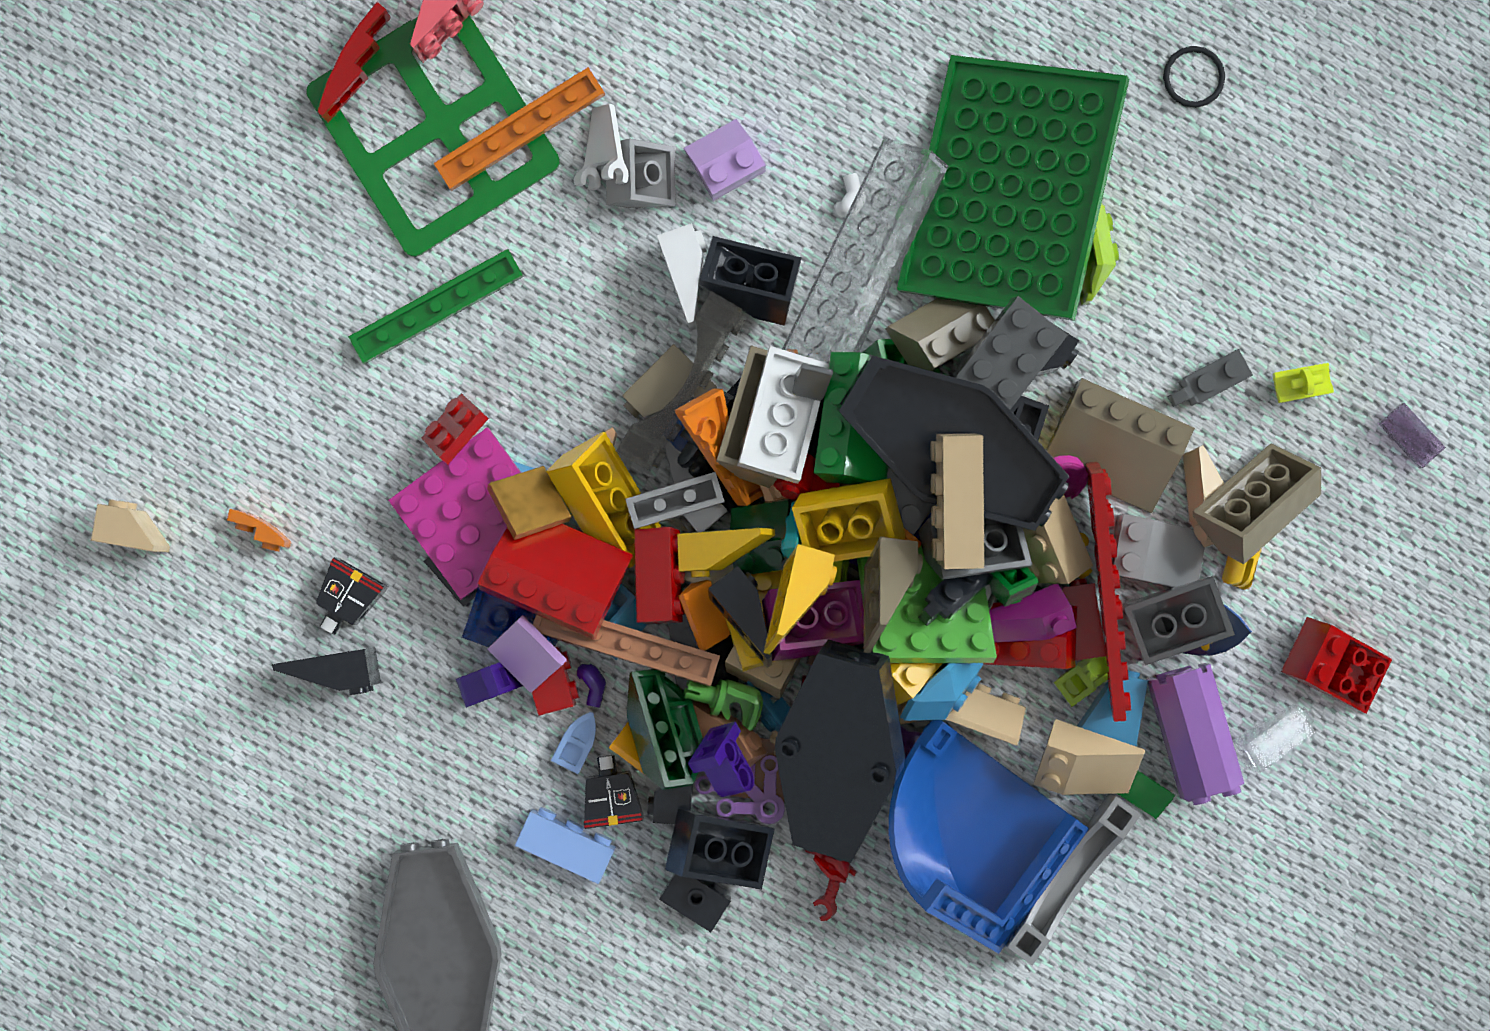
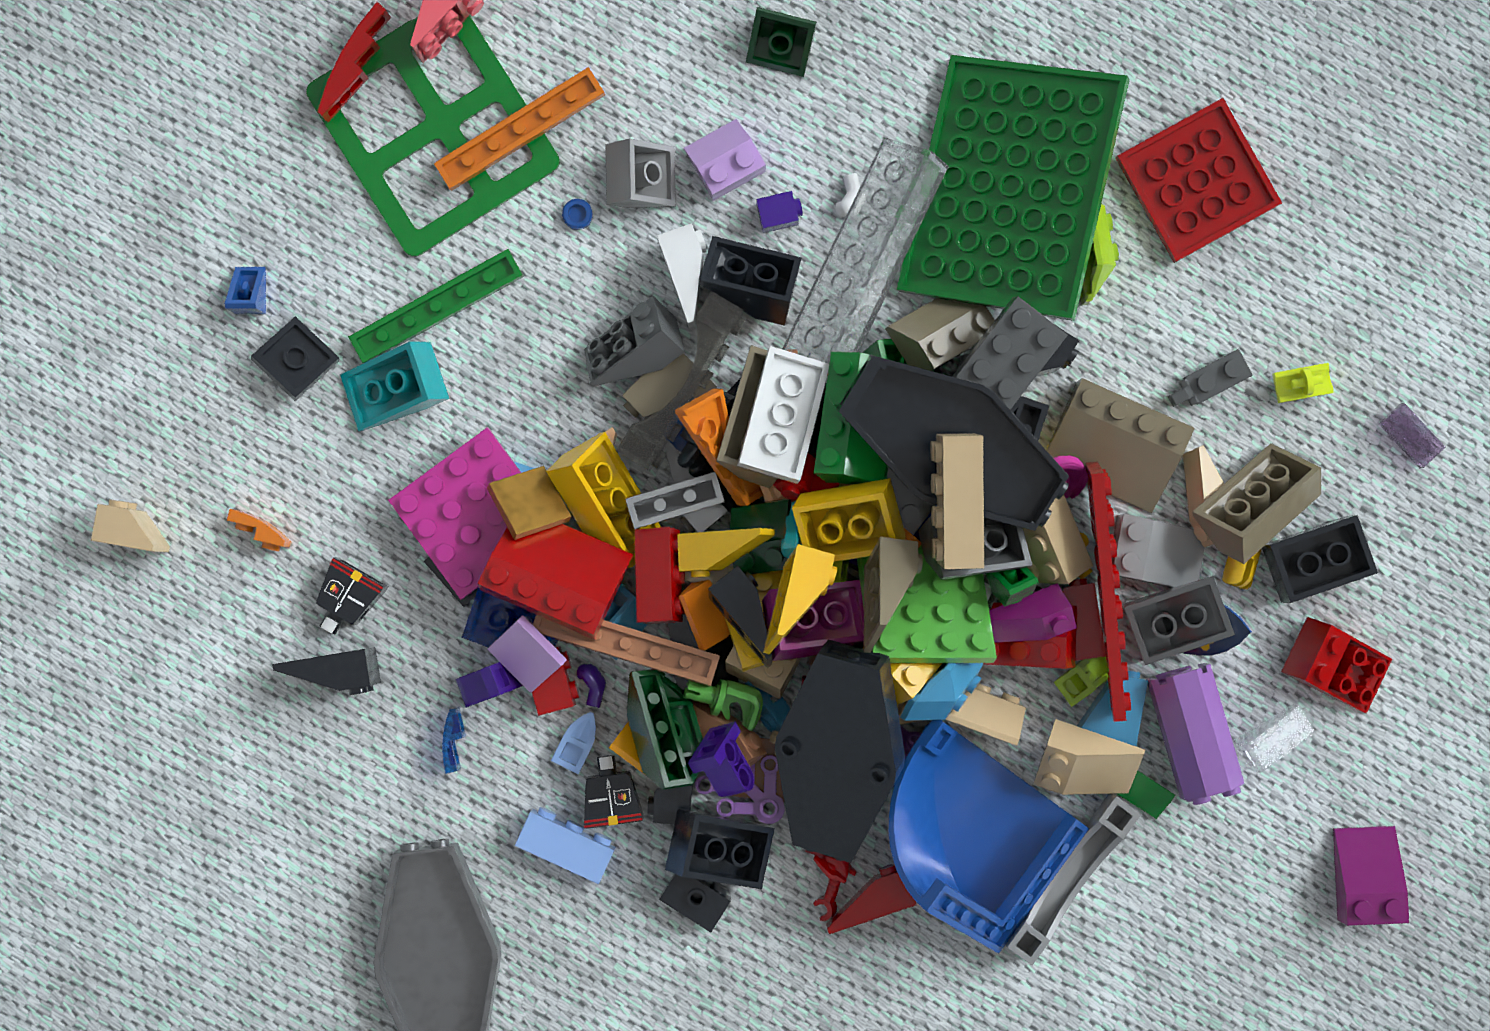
(247, 291): none -> blue slope
(295, 358): none -> black hinge
(394, 385): none -> teal slope
(453, 730): none -> clear blue slope
(454, 428): red plate -> none
(577, 214): none -> blue tile
(602, 149): white flag -> none
(635, 345): none -> dark grey slope
(779, 211): none -> dark purple brick
(781, 41): none -> dark green slope
(811, 381): dark grey slope -> none
(877, 898): none -> red slope
(952, 595): black hinge -> none
(1180, 100): black piece -> none
(1198, 180): none -> red plate
(1319, 559): none -> black brick
(1369, 876): none -> magenta slope

